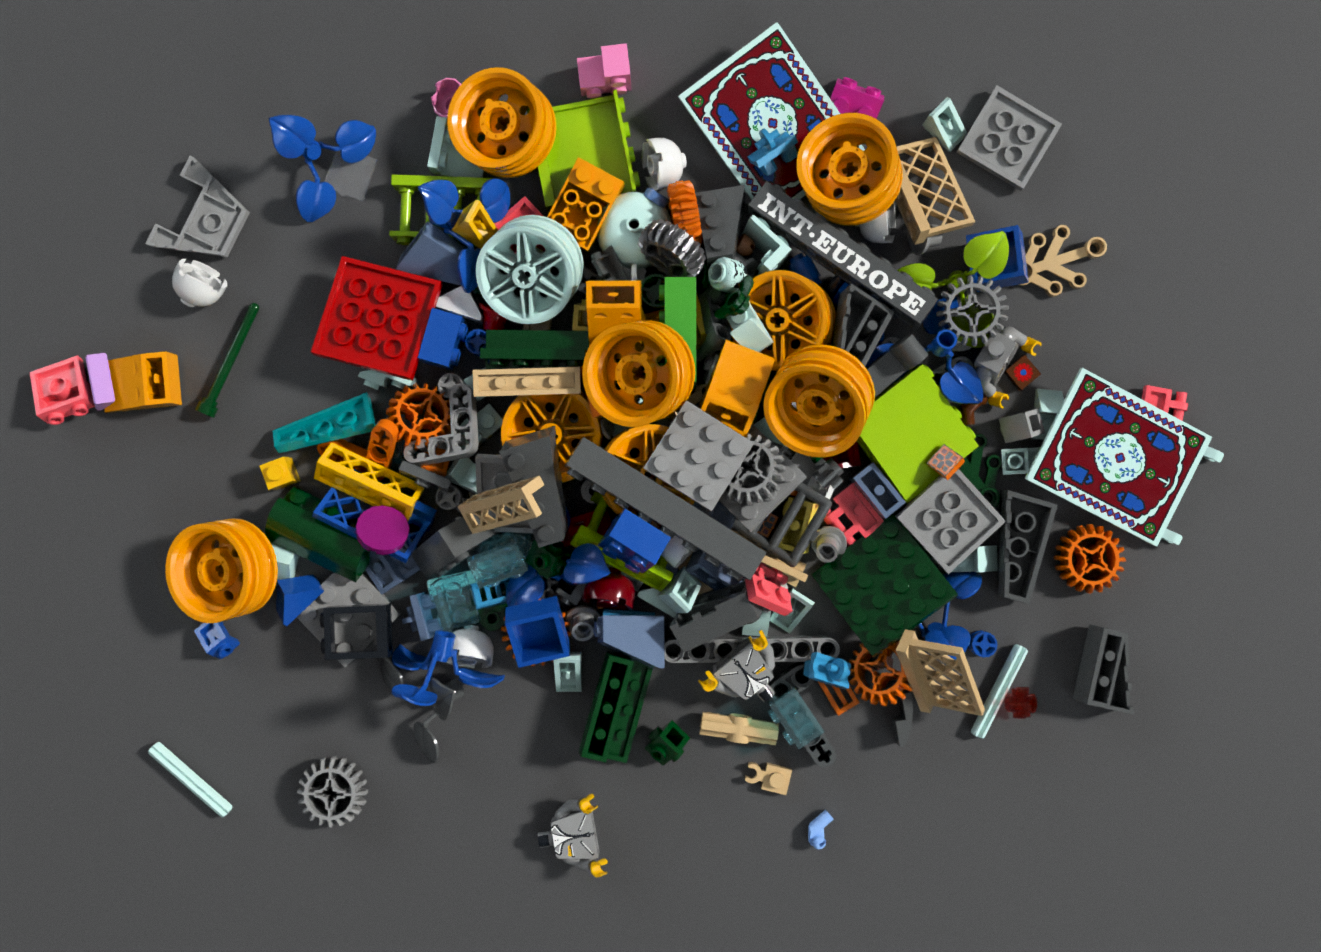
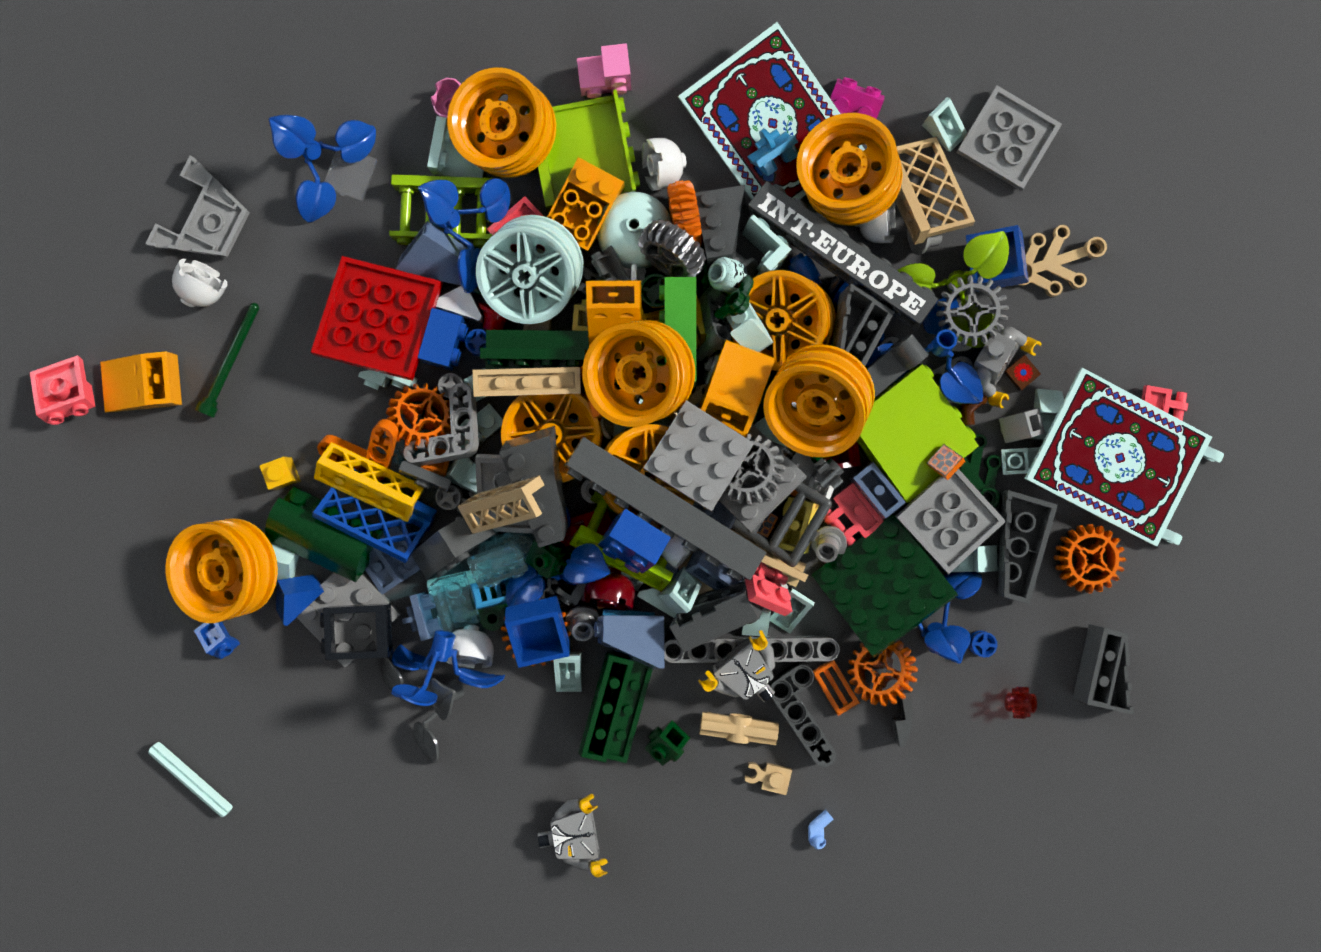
(100, 380): lavender slope -> none
(329, 812): light grey gear -> none
(334, 423): teal wing -> none
(382, 530): magenta tile -> none
(475, 224): yellow slope -> none
(656, 197): medium blue tile -> none
(745, 245): nougat hinge -> none
(796, 718): clear light blue bracket -> none
(828, 670): dark azure hips -> none
(922, 677): tan fence -> none
(999, 690): light aqua axle -> none

